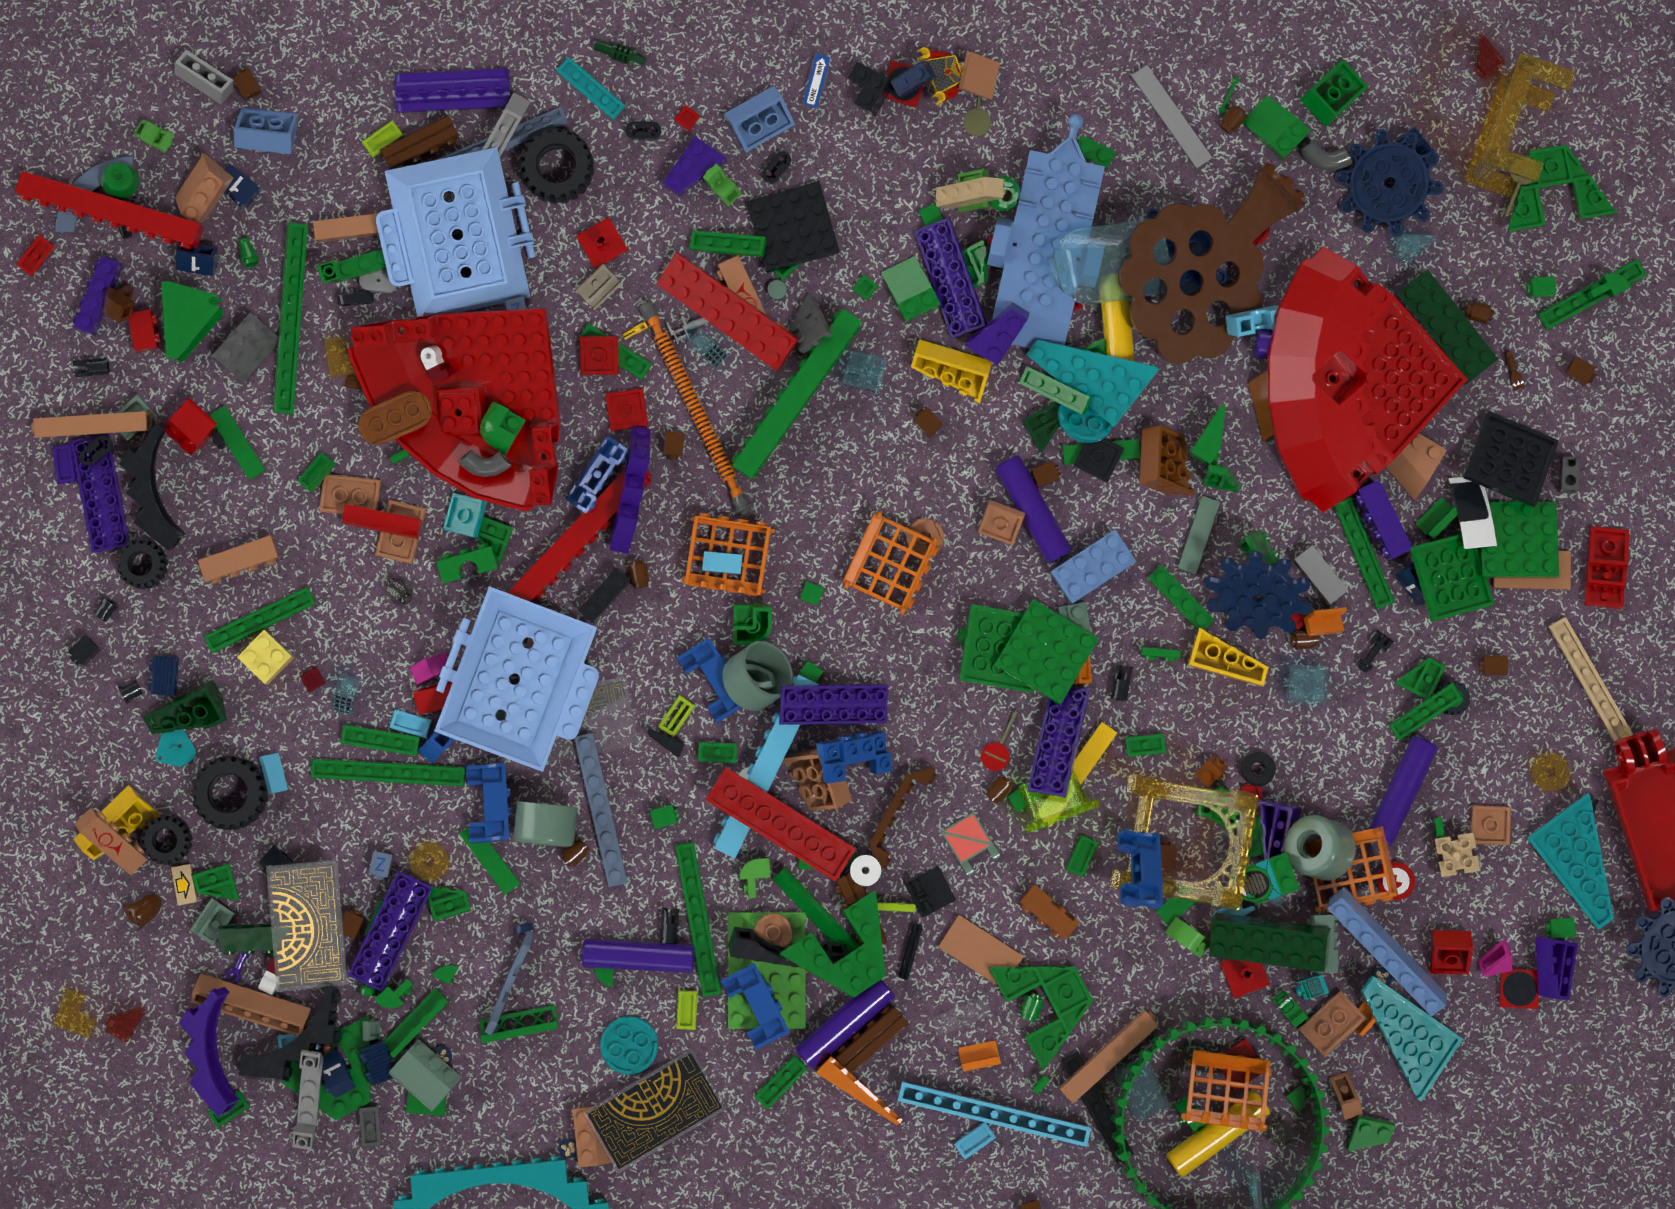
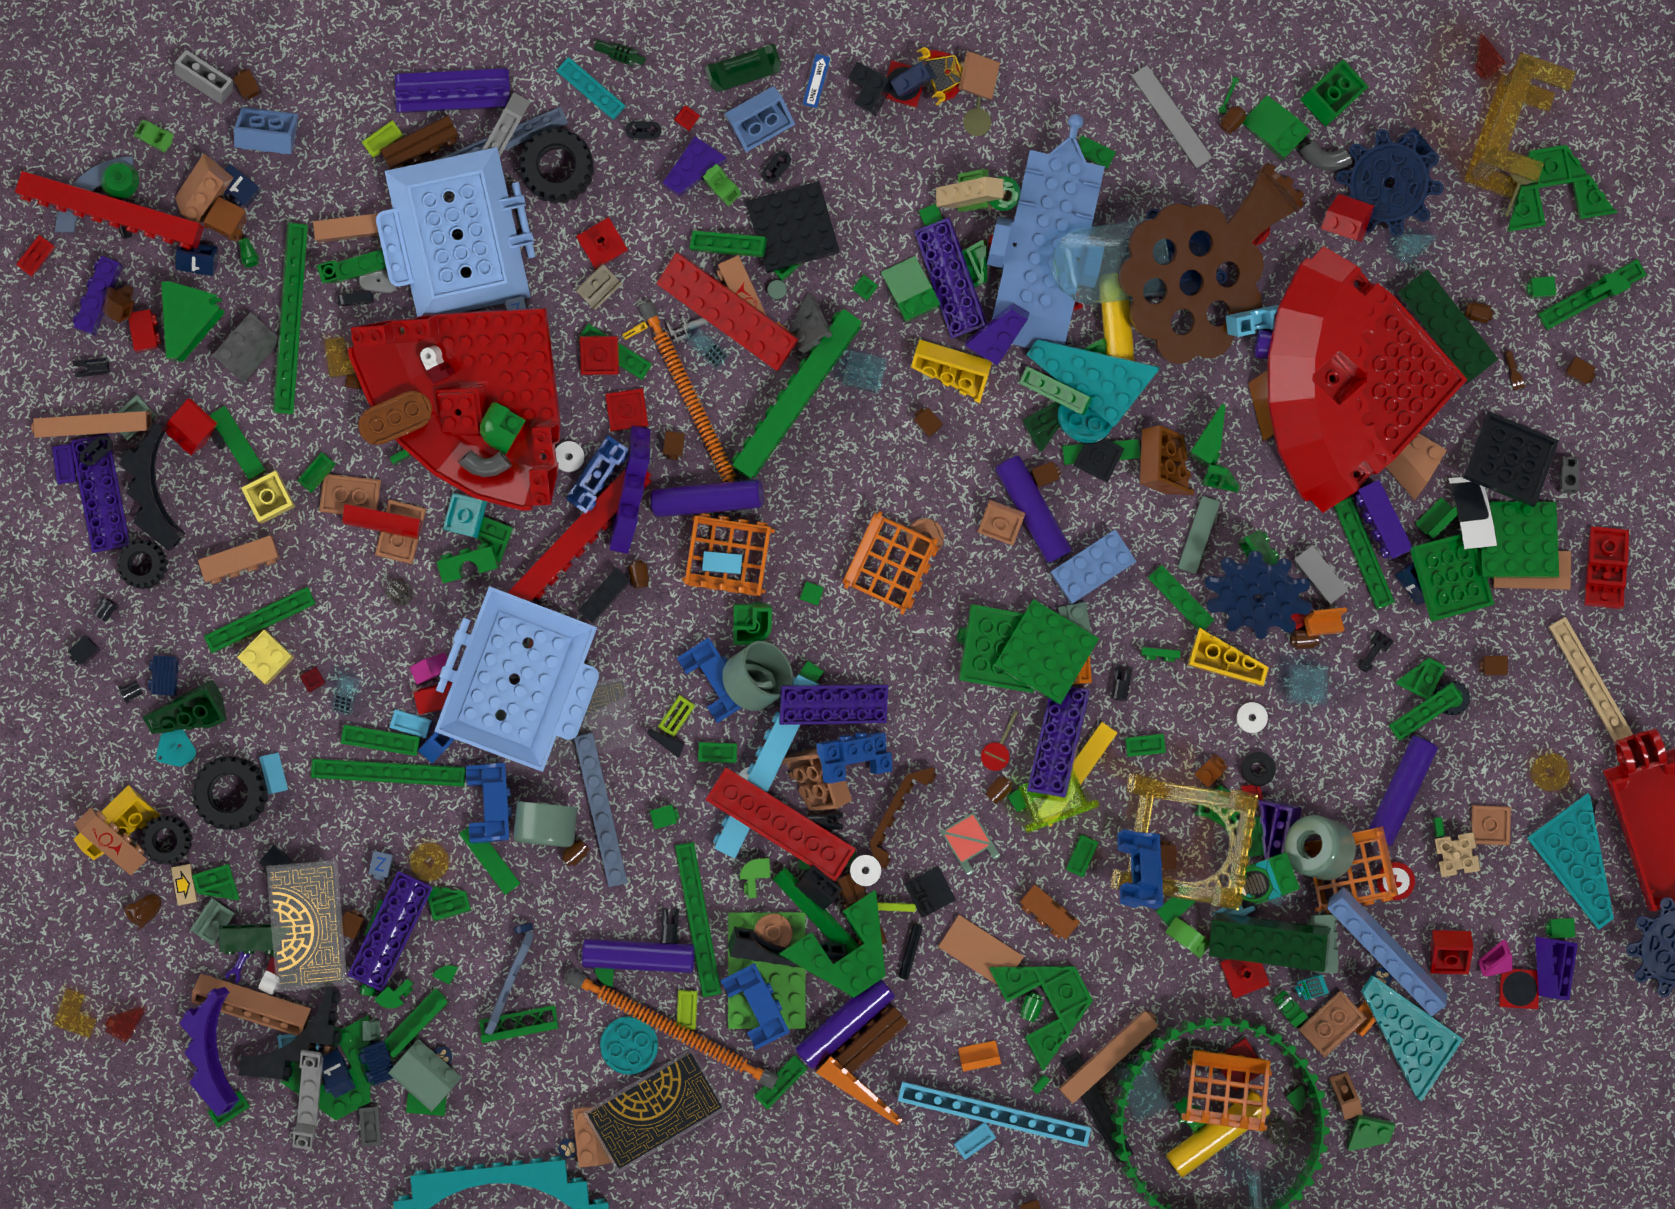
(226, 219): none -> dark orange plate
(268, 497): none -> light yellow brick
(574, 449): none -> white piece
(580, 981): none -> orange hose
(707, 498): none -> dark purple cylinder
(743, 68): none -> dark green piece
(818, 887): none -> black hinge
(821, 819): none -> black hinge
(1243, 717): none -> white piece
(1348, 217): none -> red slope

